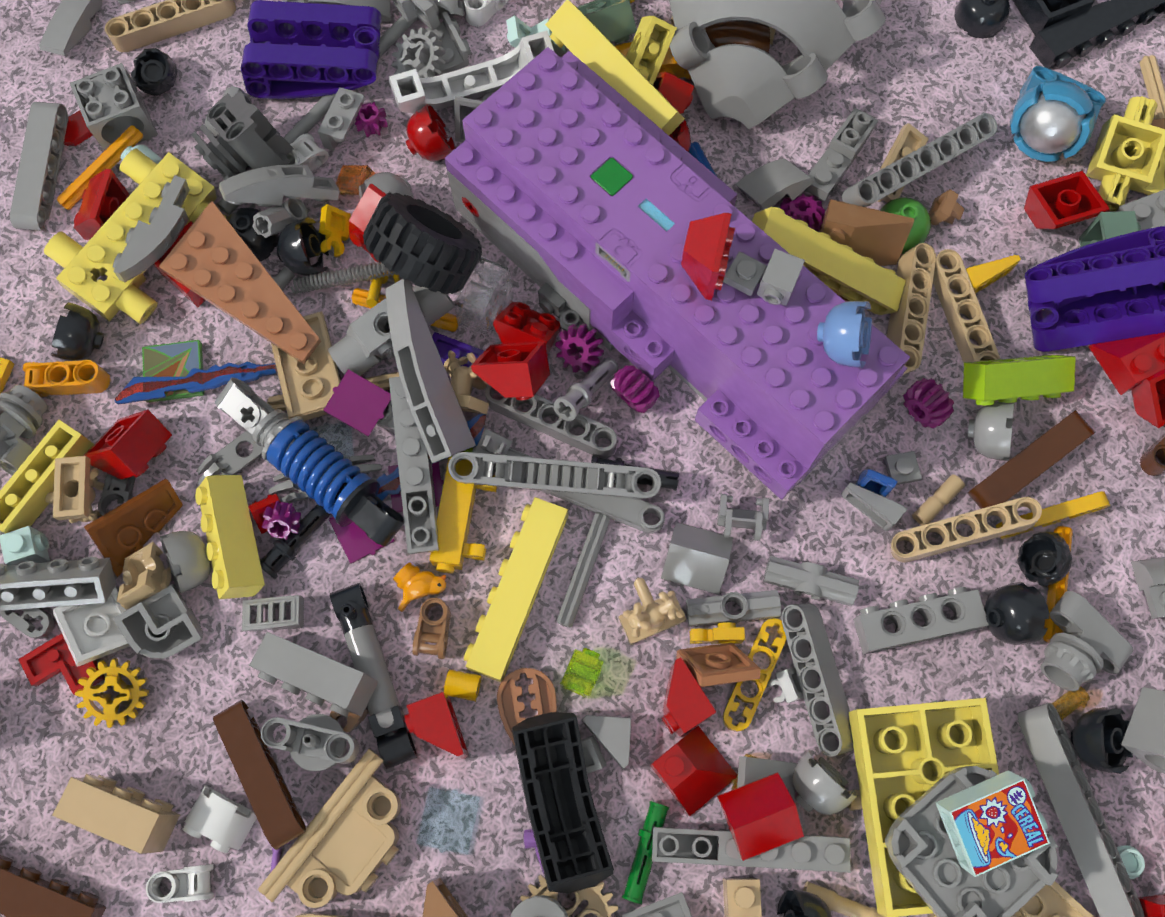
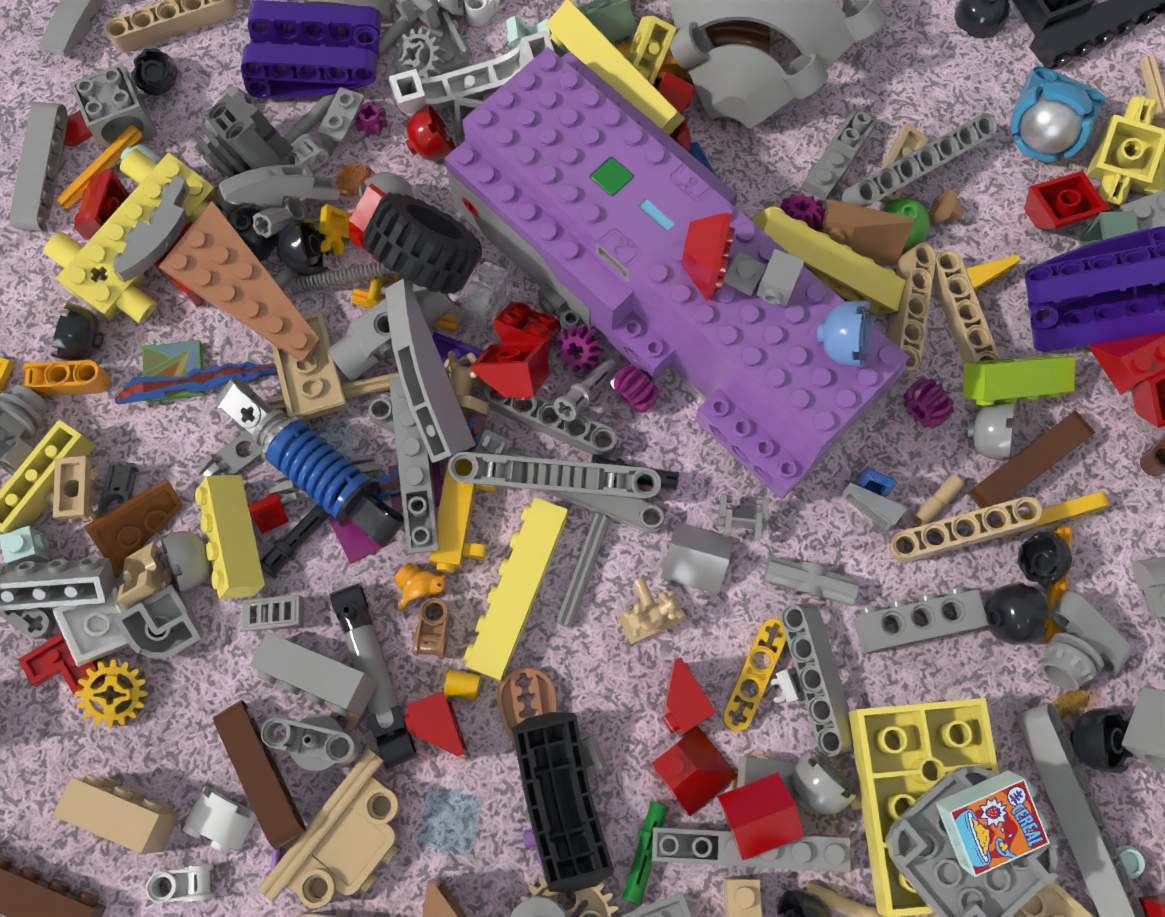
(129, 445): red slope -> none
(281, 520): magenta gear -> none
(358, 403): magenta piece -> none
(582, 672): clear neon green brick -> none
(612, 734): light grey slope -> none
(719, 664): nougat plate -> none
(725, 633): yellow plate -> none
(753, 607): light grey piece -> none
(774, 181): light grey slope -> none
(903, 467): light grey plate -> none

